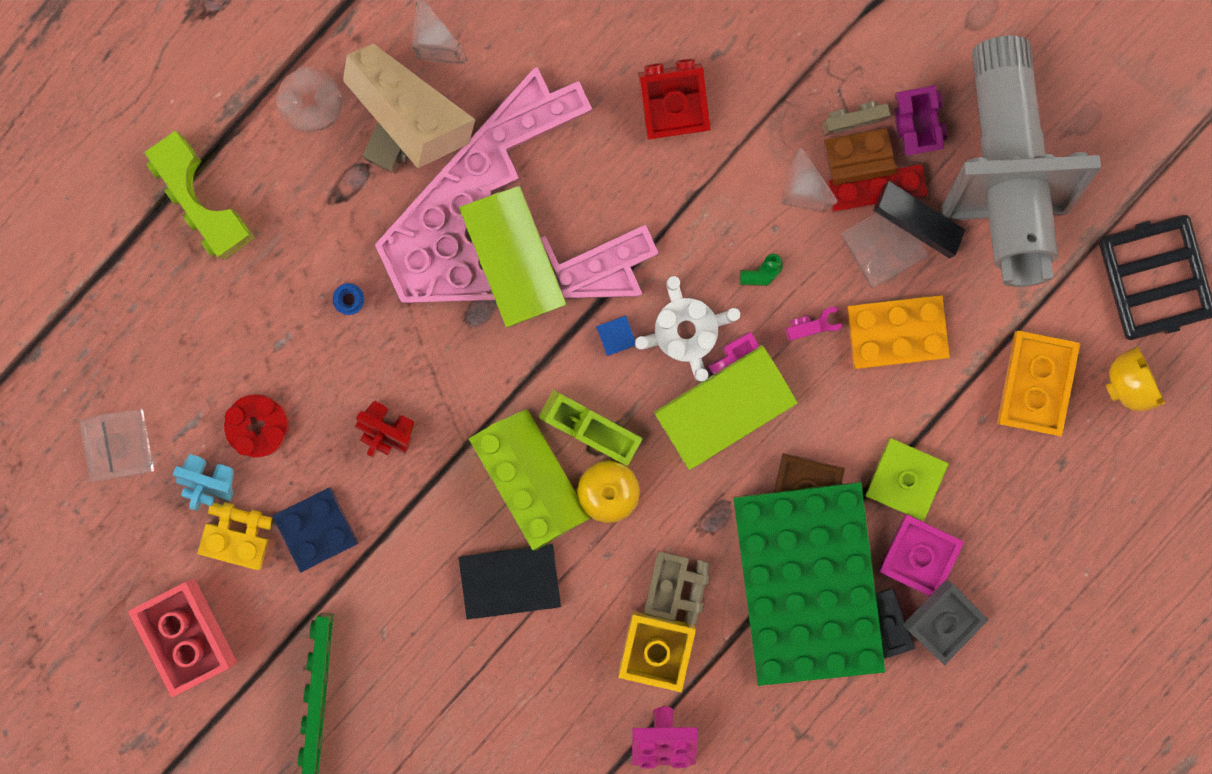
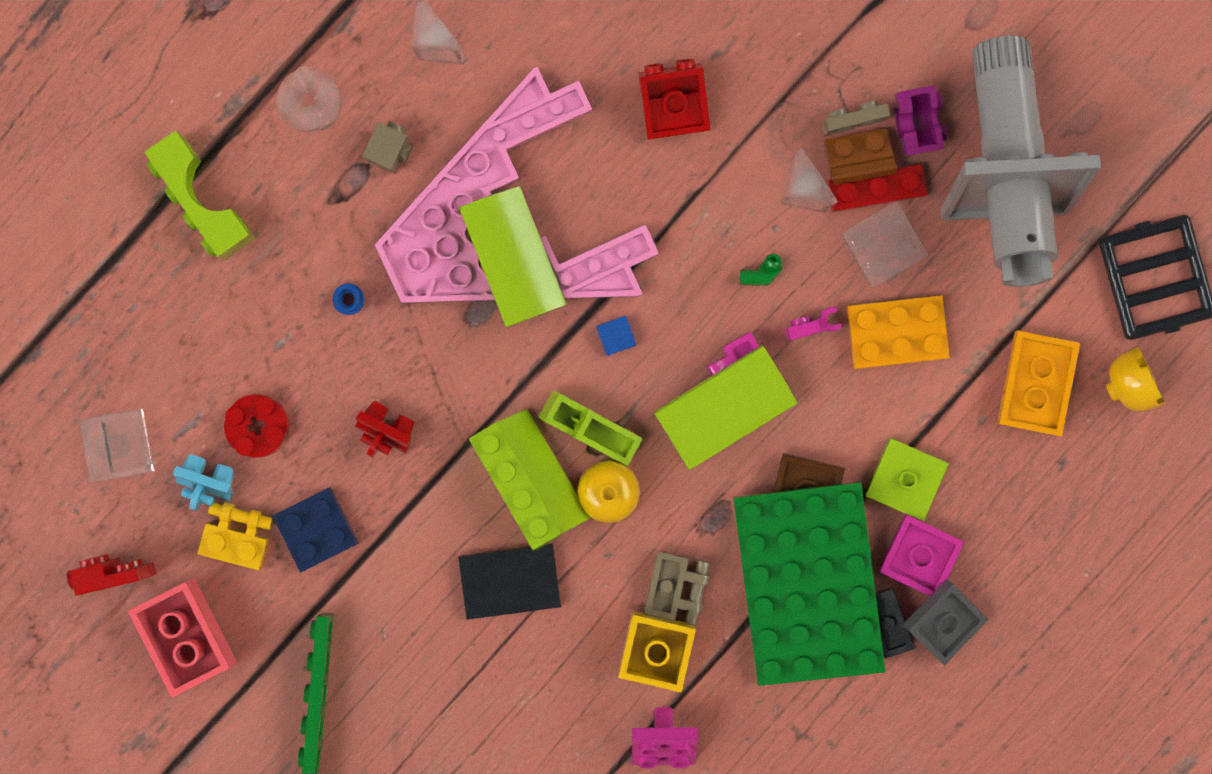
(101, 573): none -> red plate
(406, 106): tan wedge -> none
(700, 316): white plate -> none
(919, 220): black tile -> none

